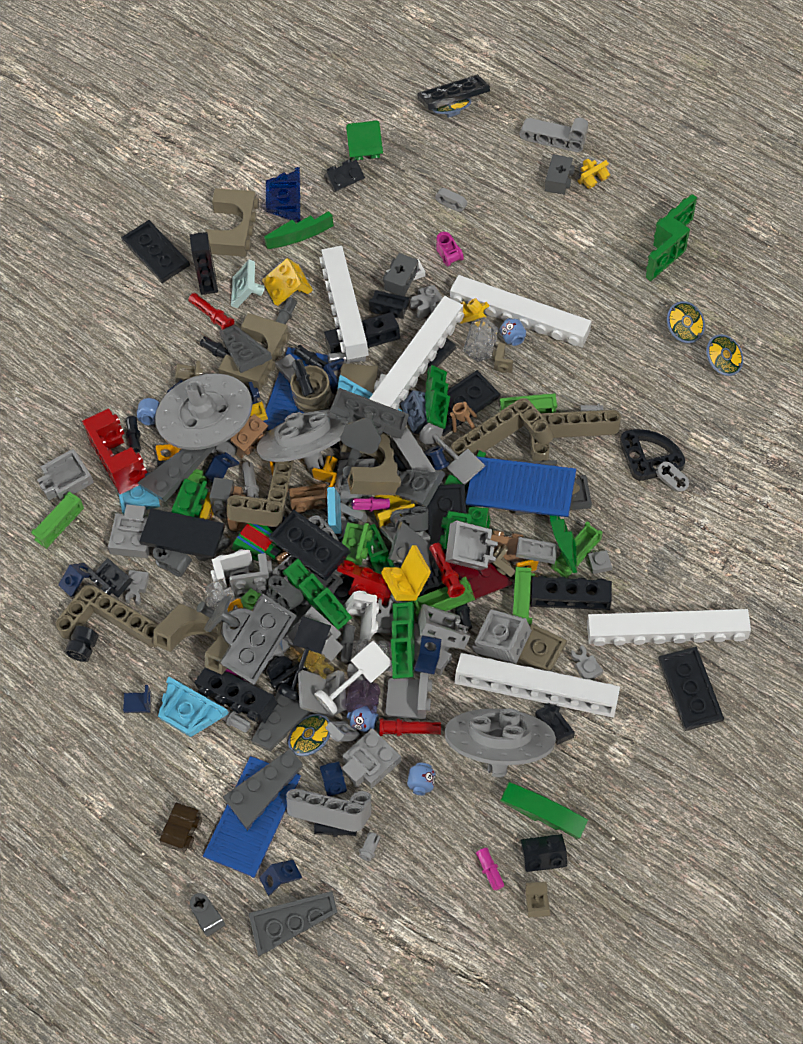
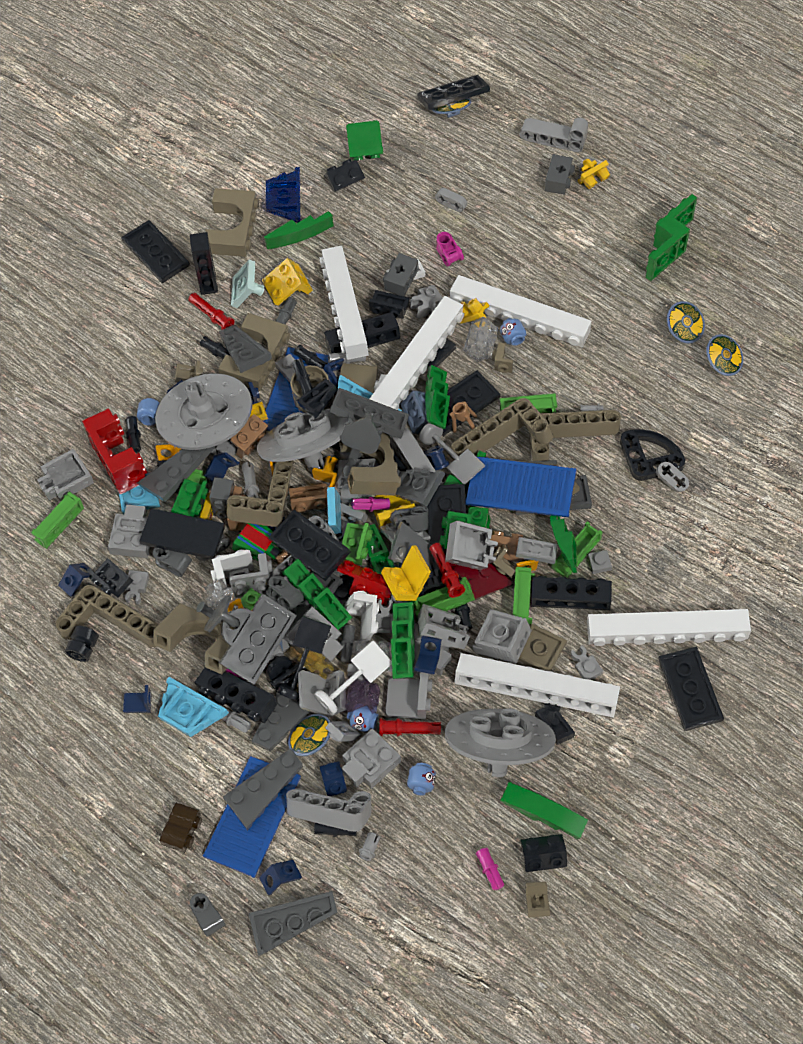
(317, 398): none -> black wing

